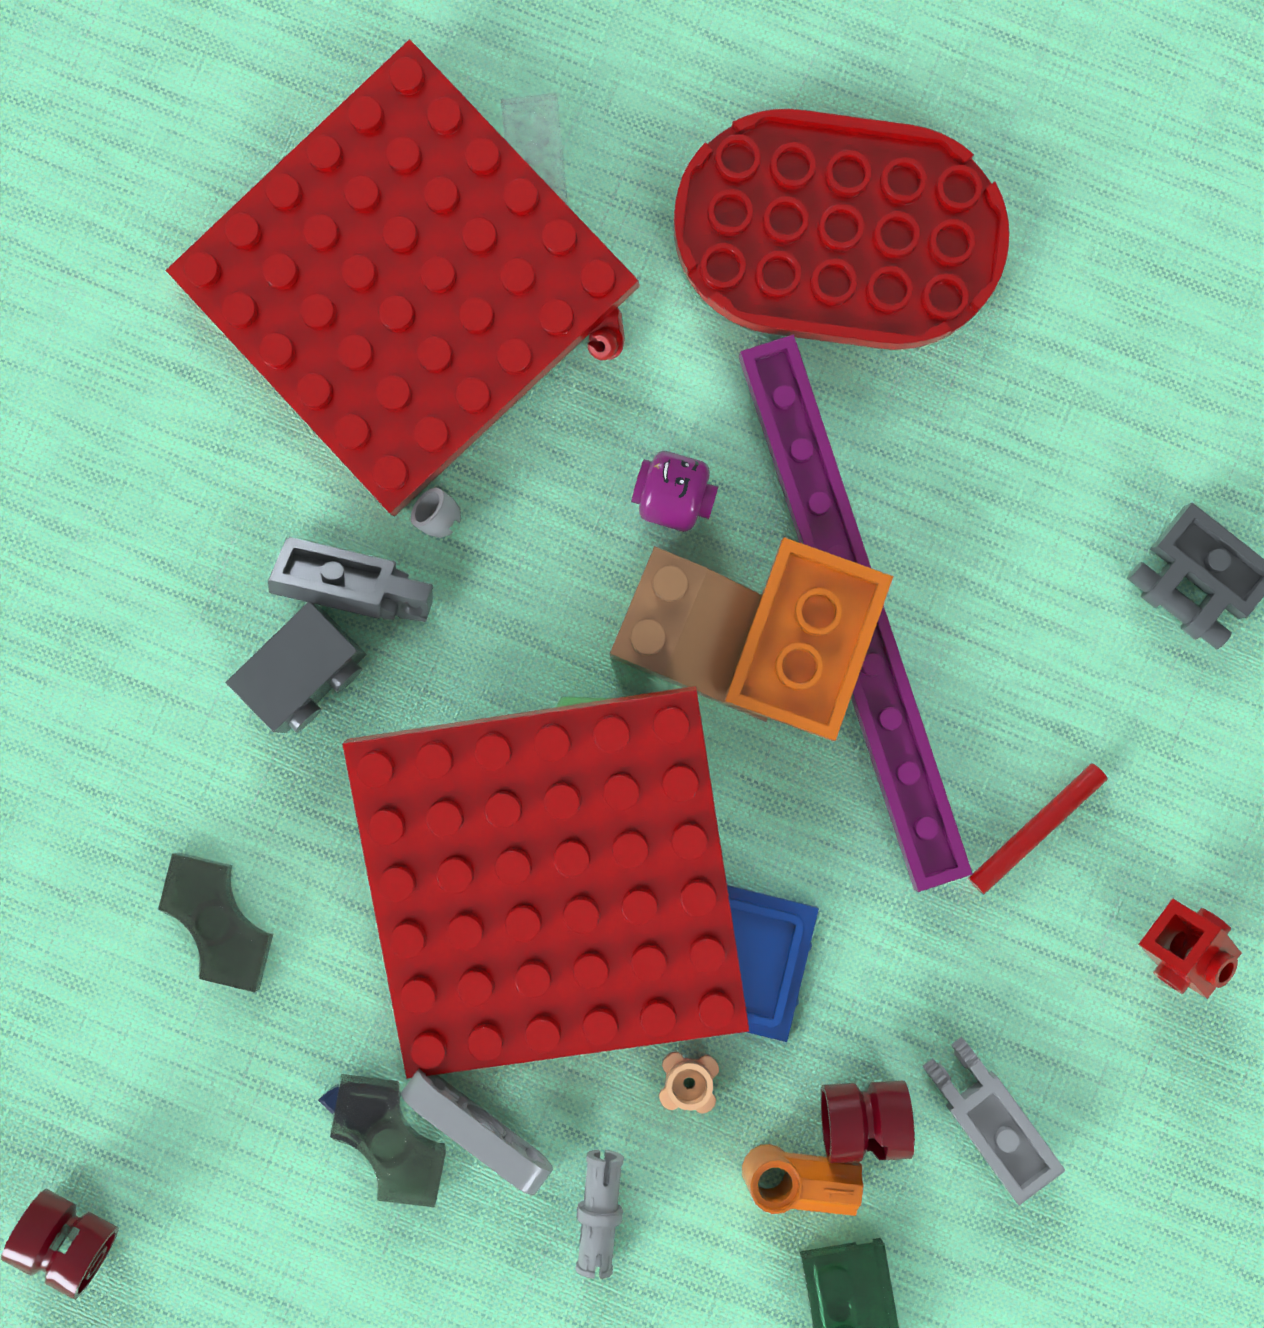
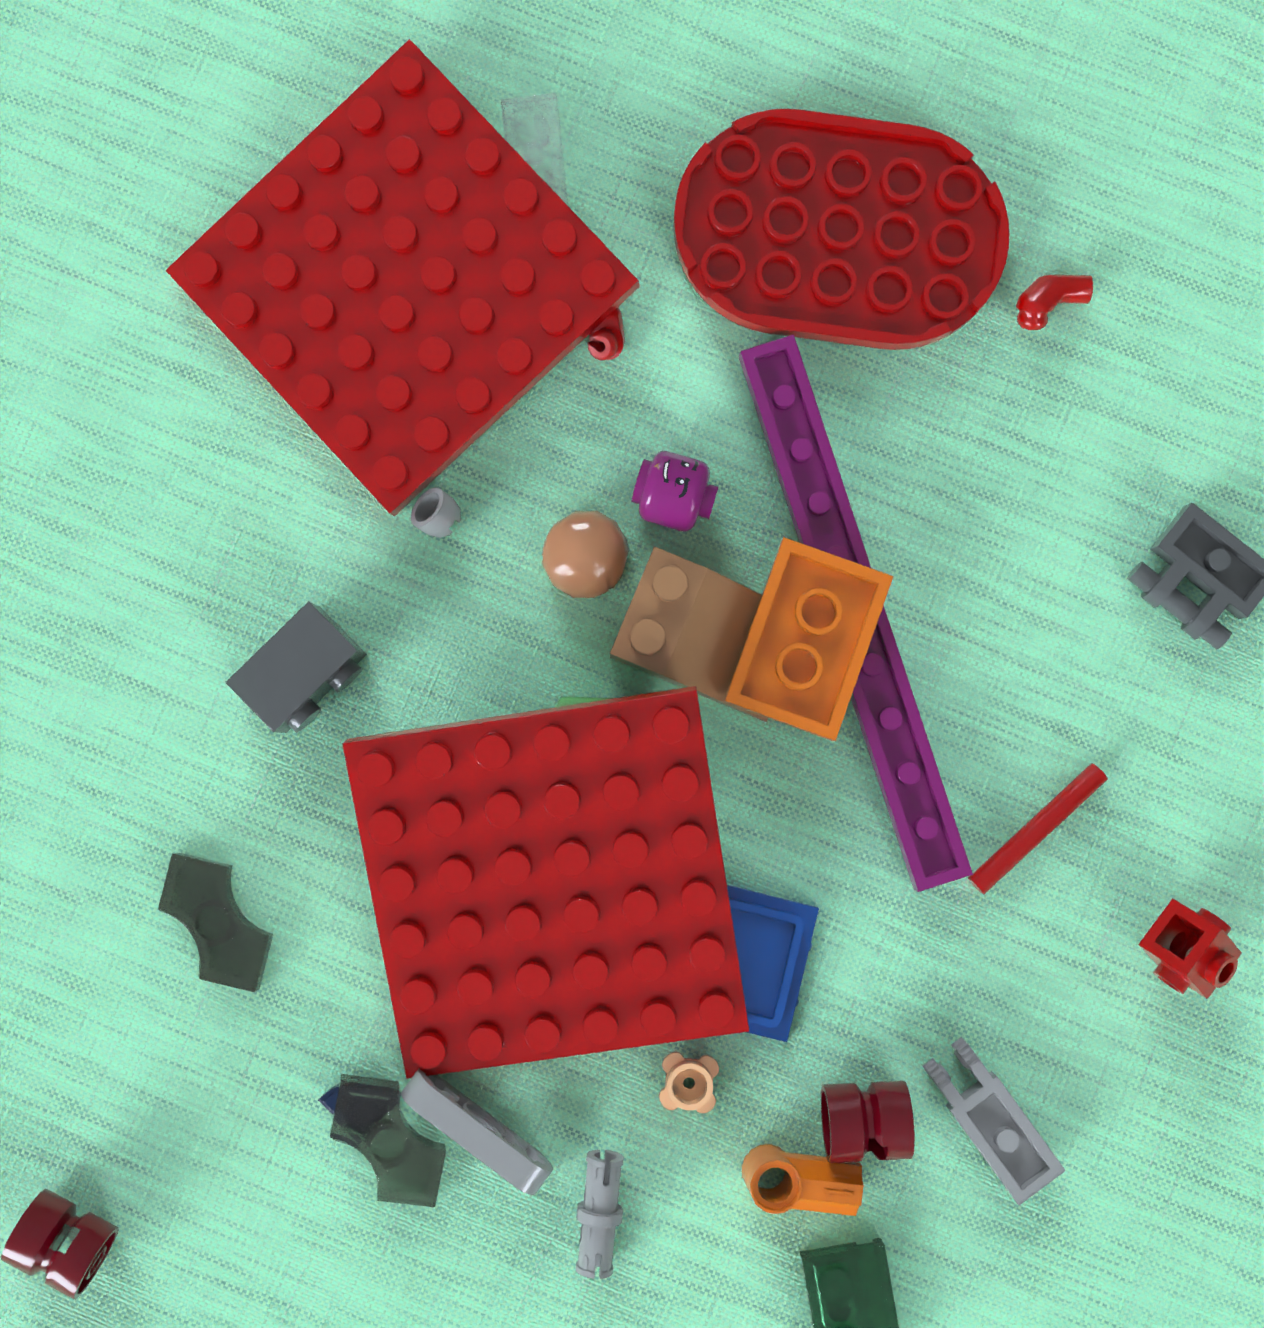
(348, 582): dark grey hinge -> none
(585, 554): none -> nougat hair
(1047, 293): none -> red arm

